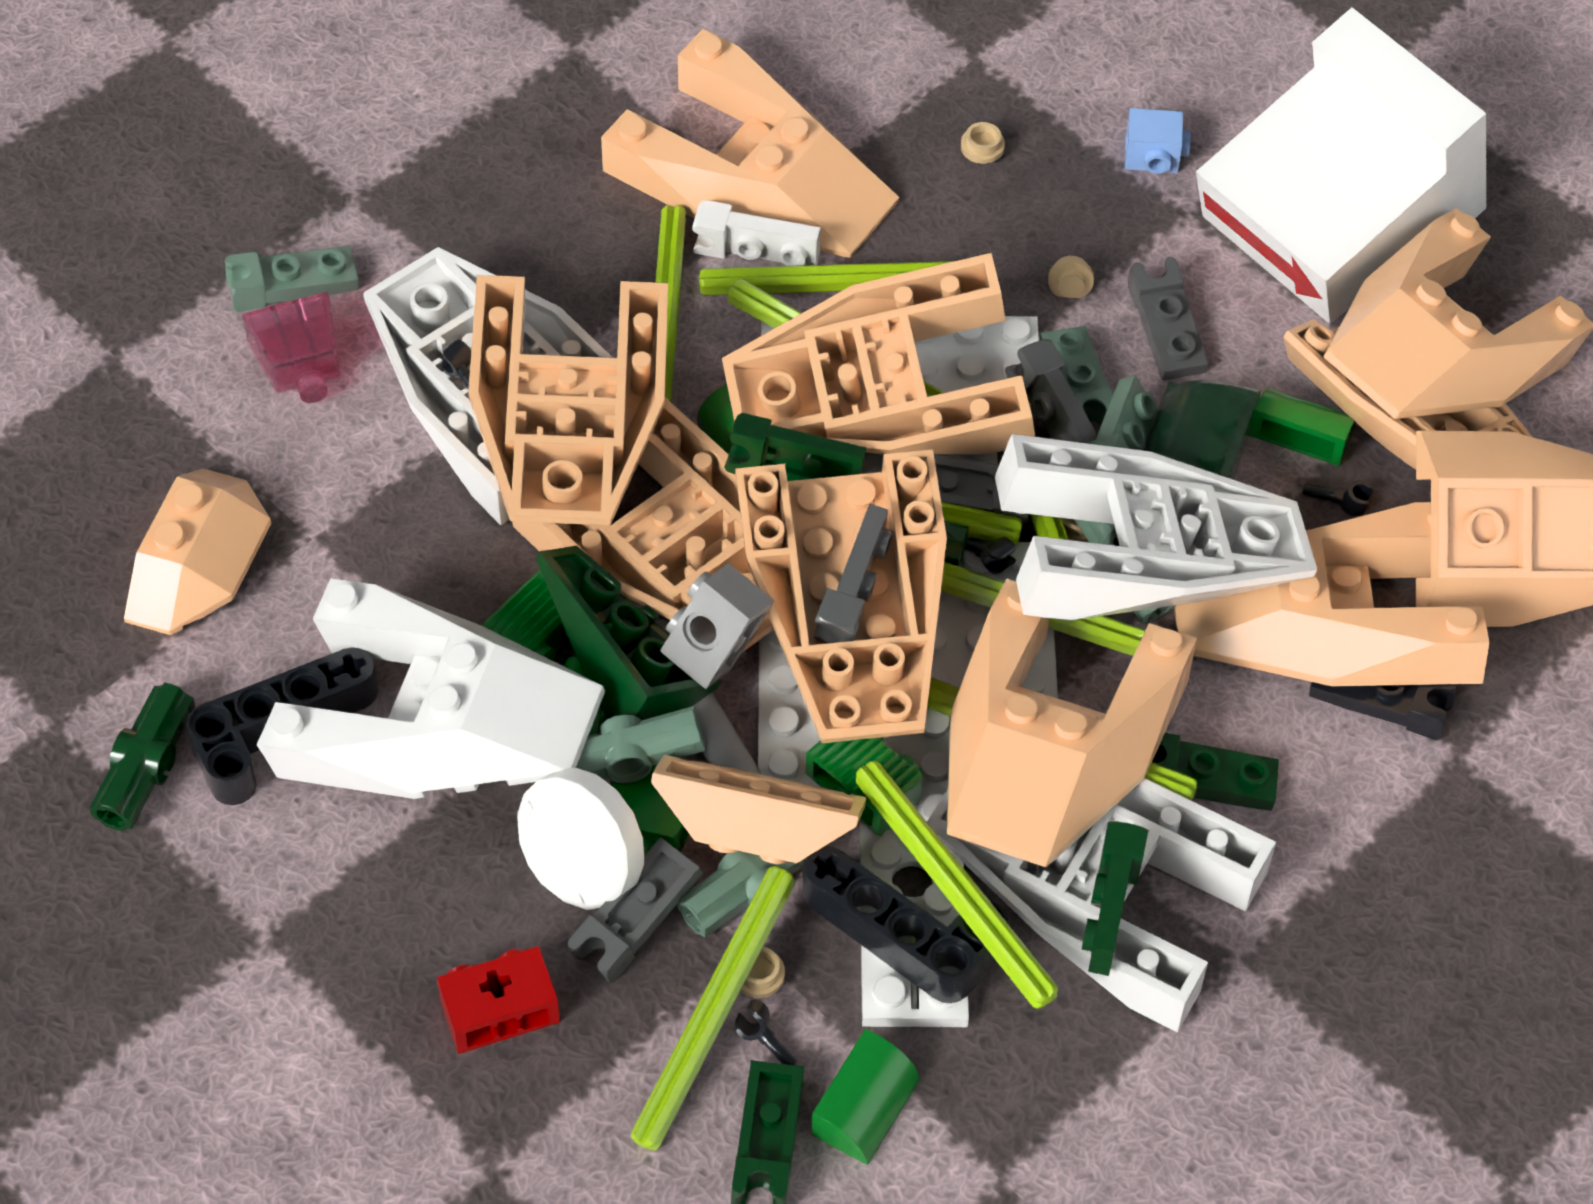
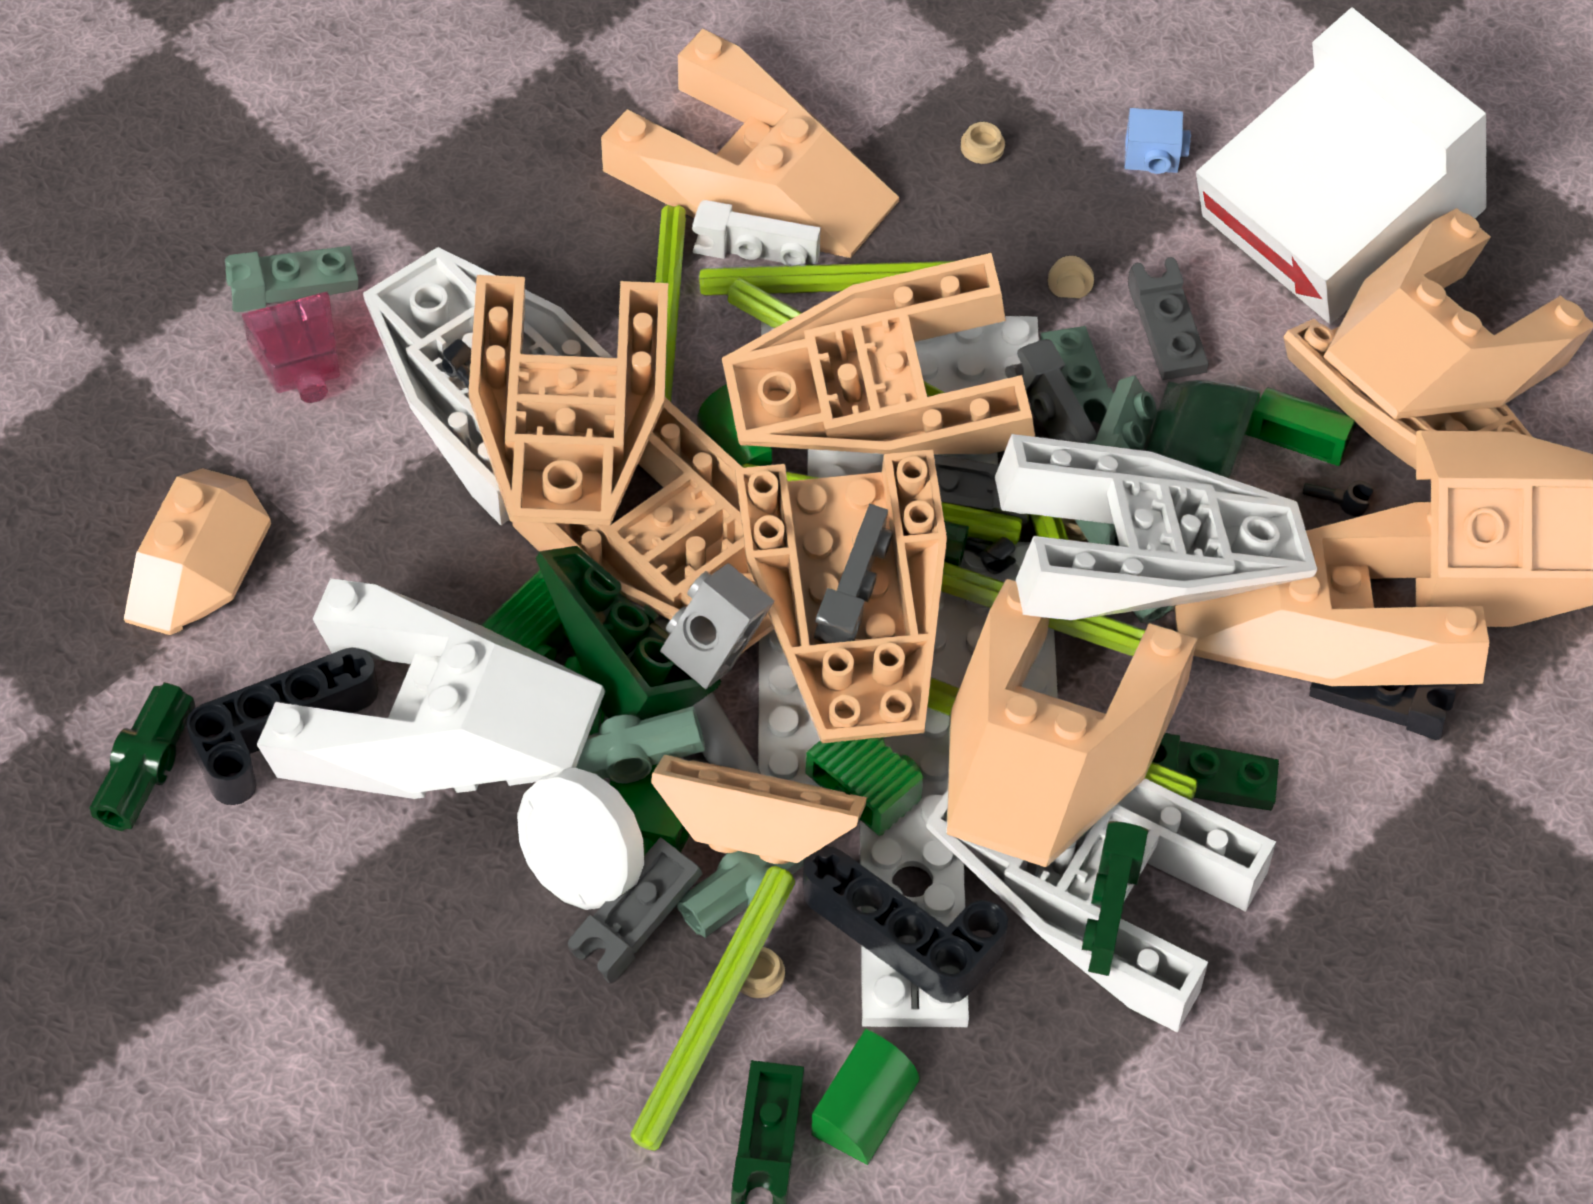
(524, 1003): red brick -> none
(760, 1031): black hand -> none
(804, 455): dark green plate -> none
(957, 885): lime axle -> none

